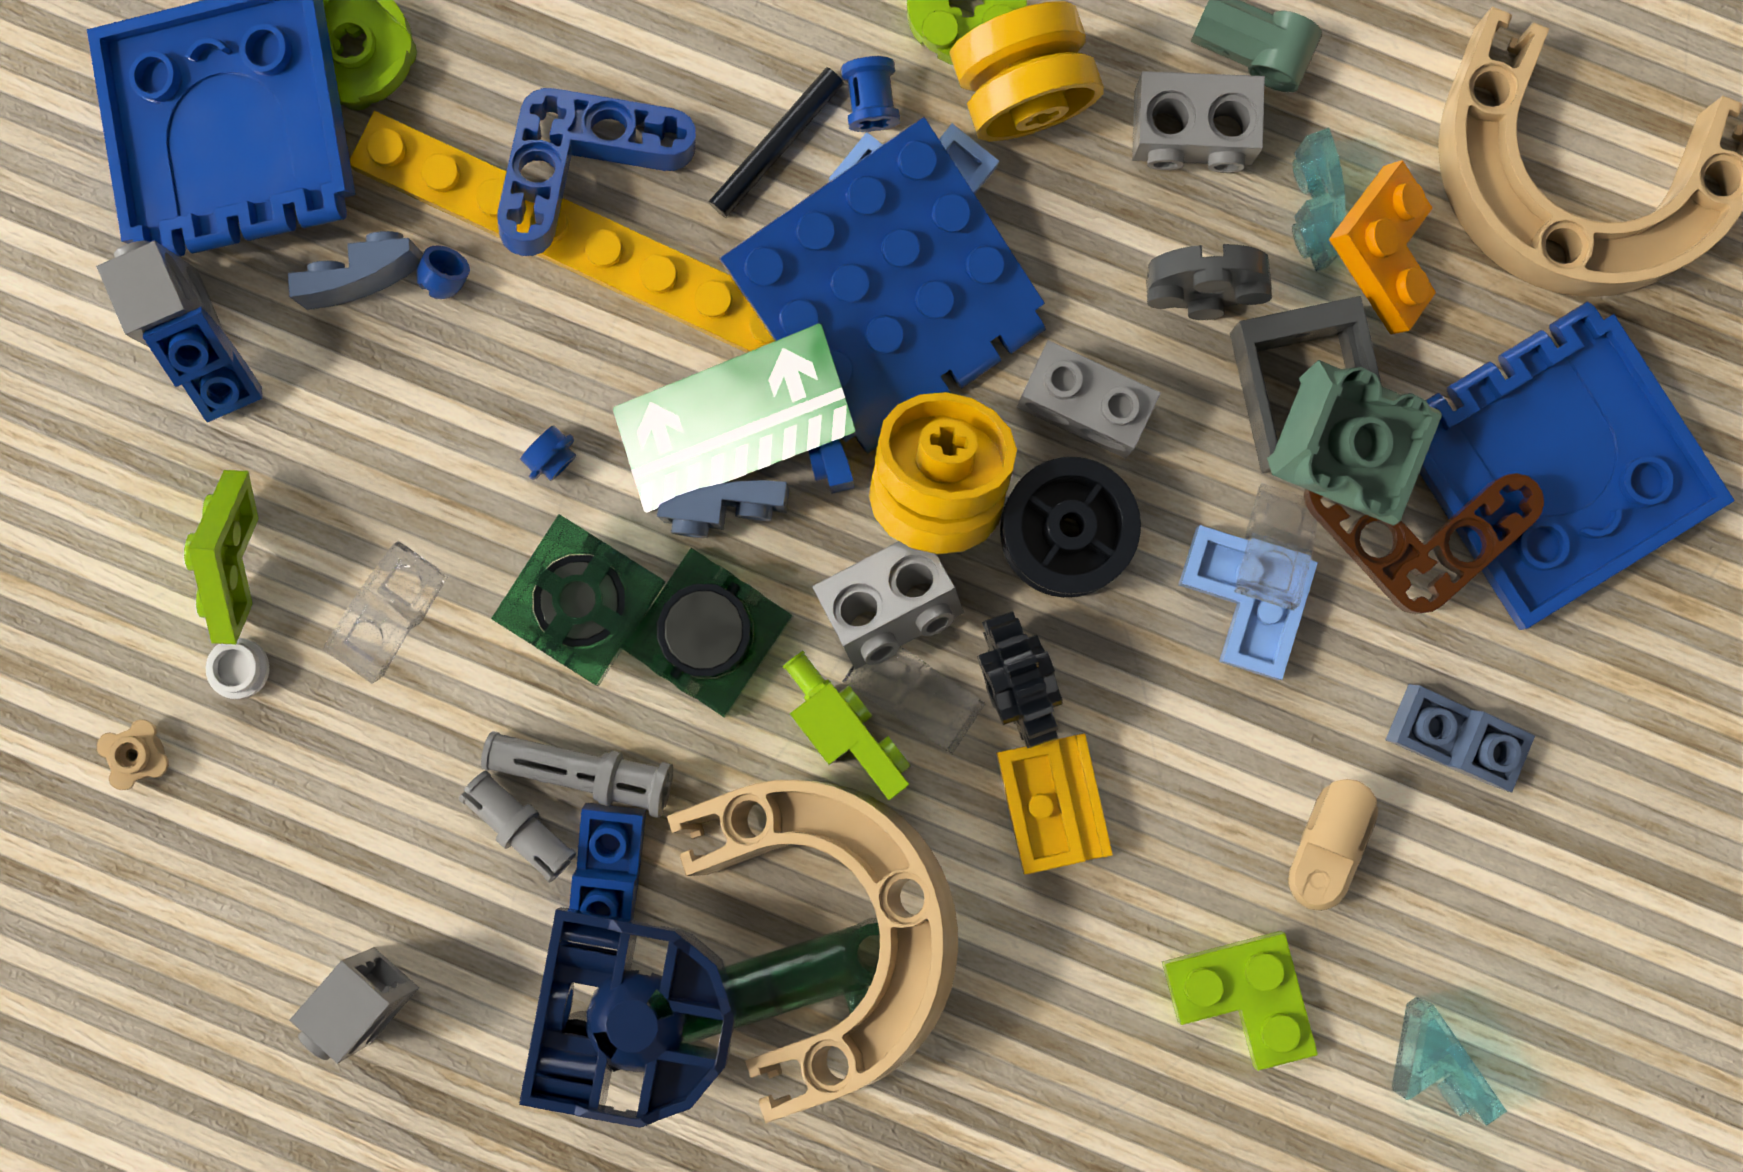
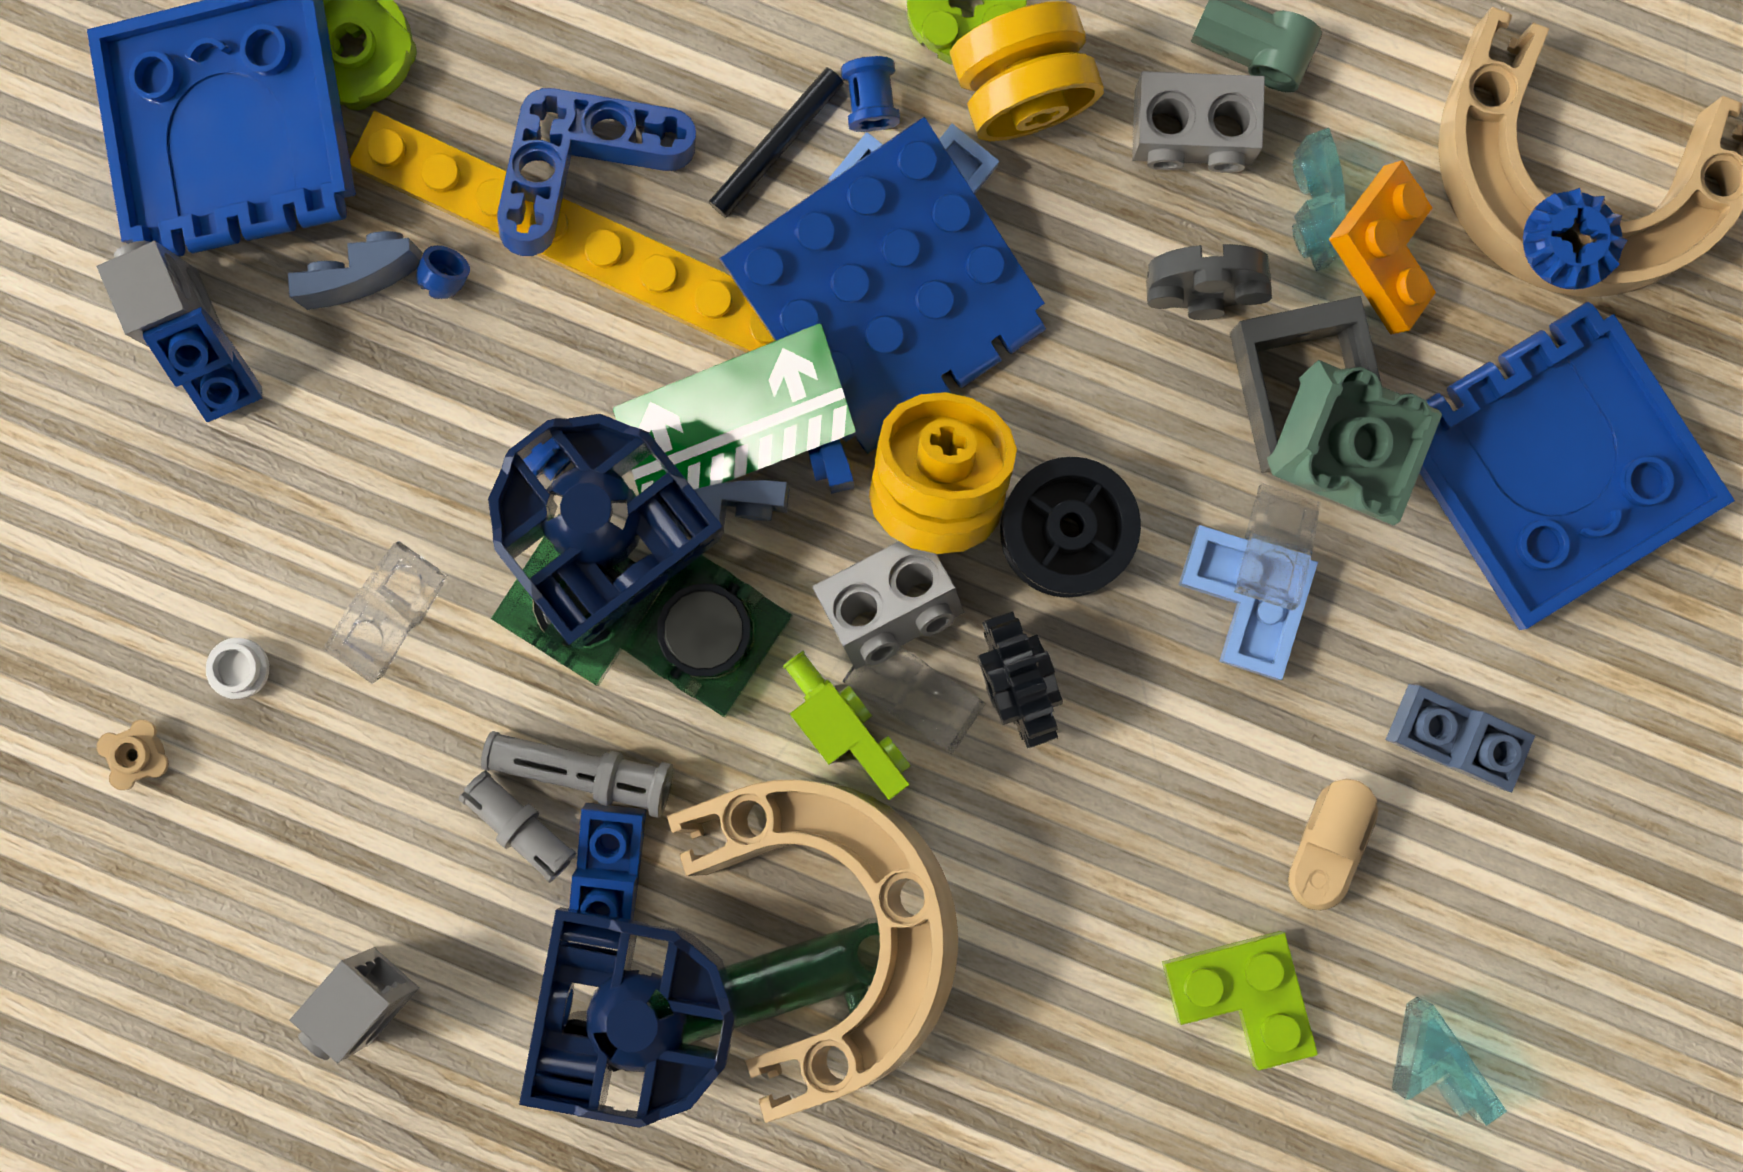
(217, 555): lime plate -> none
(583, 532): none -> dark blue connector
(1054, 804): yellow plate -> none
(1088, 399): light grey brick -> none
(1411, 555): reddish brown beam -> none
(1554, 257): none -> blue gear

